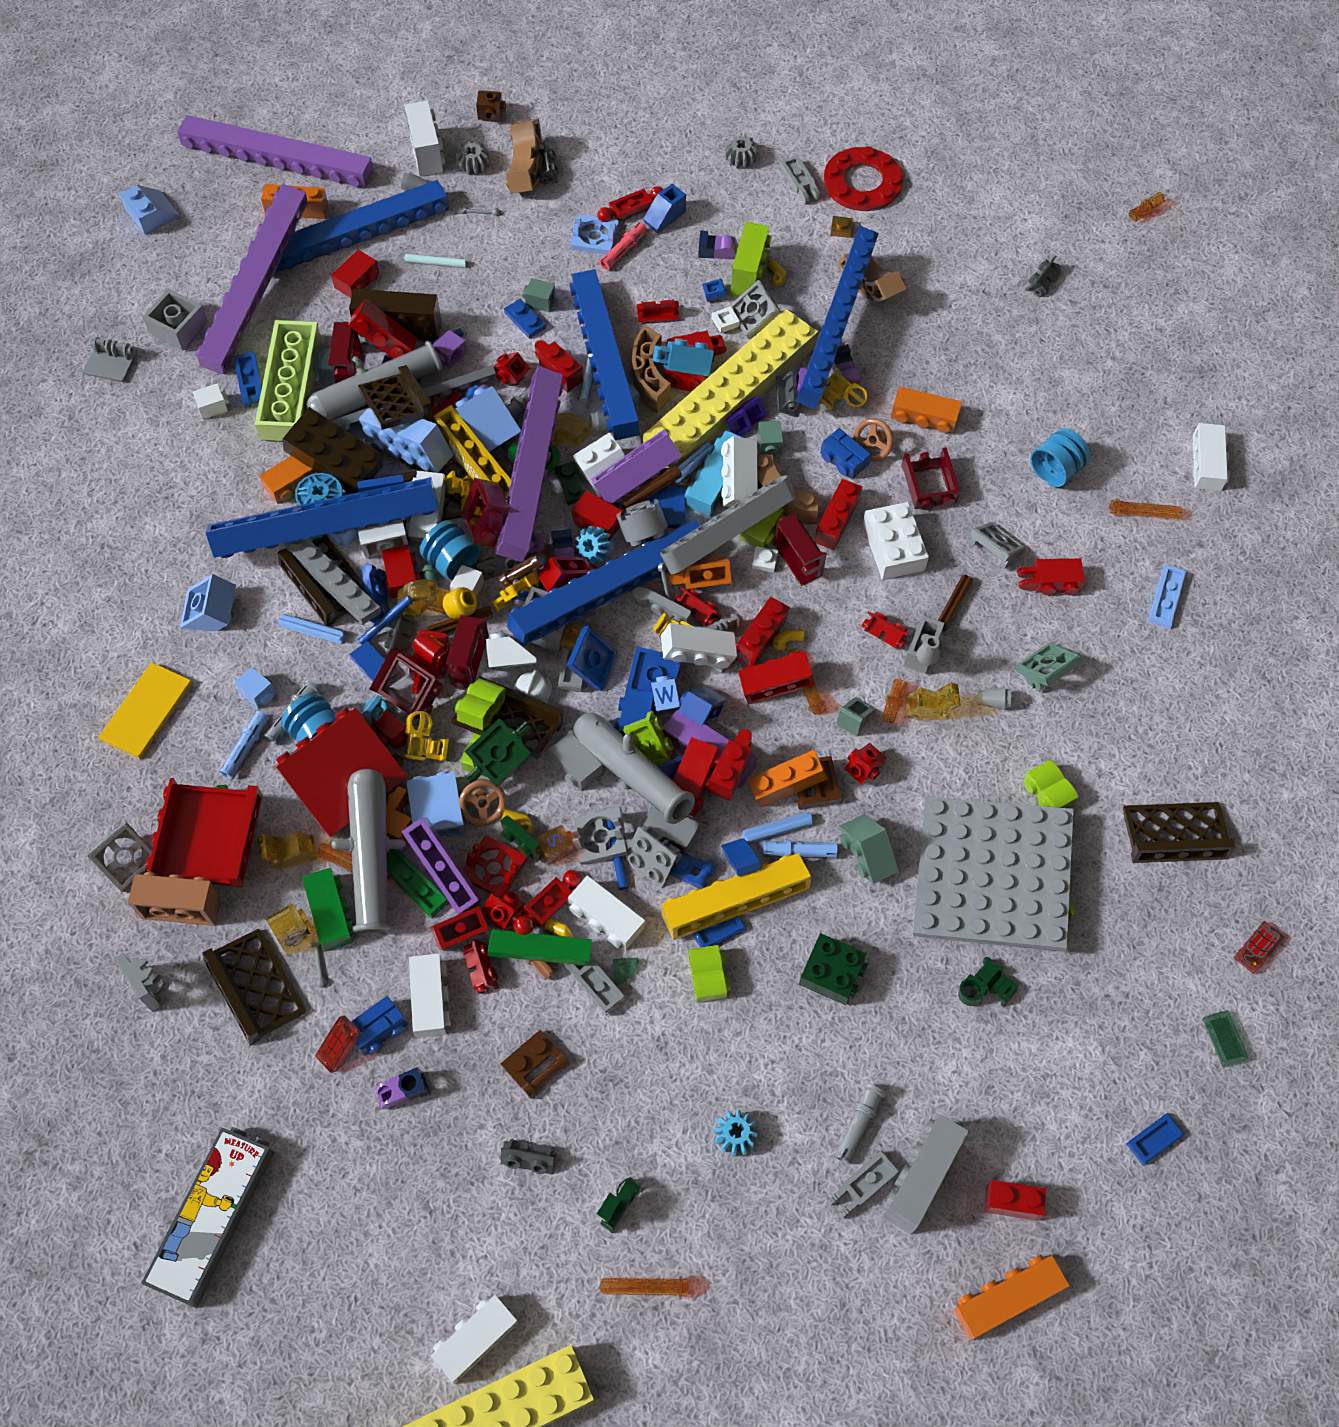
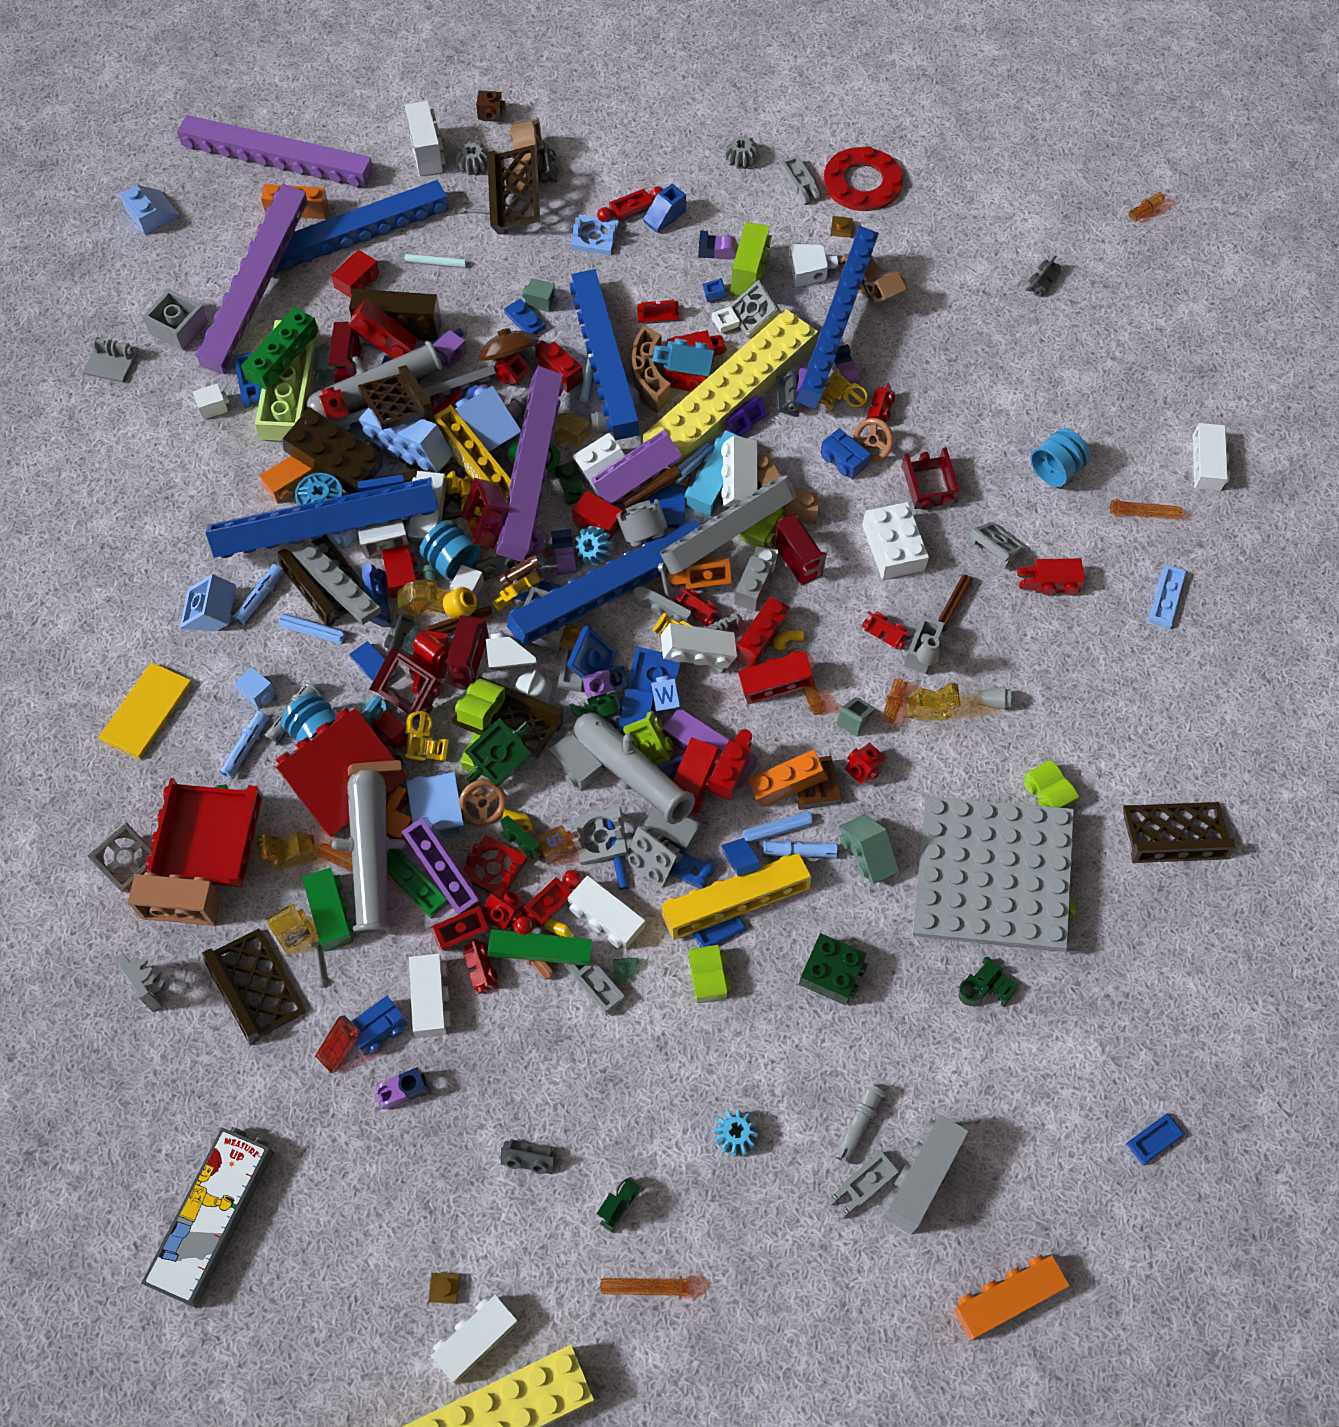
(262, 589): none -> light blue pin
(280, 348): none -> green brick
(333, 403): none -> red brick
(382, 767): none -> nougat tile
(385, 620): blue bar -> none
(409, 639): none -> clear light blue slope
(411, 181): light grey cone -> none
(444, 1288): none -> pearl gold plate
(497, 188): none -> dark brown fence
(507, 343): none -> reddish brown dish
(531, 1056): reddish brown plate -> none
(562, 570): red brick -> none
(604, 681): none -> medium lavender leg
(605, 705): none -> dark green piece
(628, 240): coral pin -> none
(701, 705): blue brick -> none
(753, 583): none -> light grey brick
(770, 437): sand green brick -> none
(780, 273): yellow arm -> none
(810, 263): none -> white torso
(838, 514): red brick -> none
(882, 400): none -> red hinge
(926, 409): orange brick -> none
(1015, 1200): red brick -> none
(1066, 659): sand green piece -> none
(1225, 1038): clear green tile -> none
(1258, 947): tile -> none

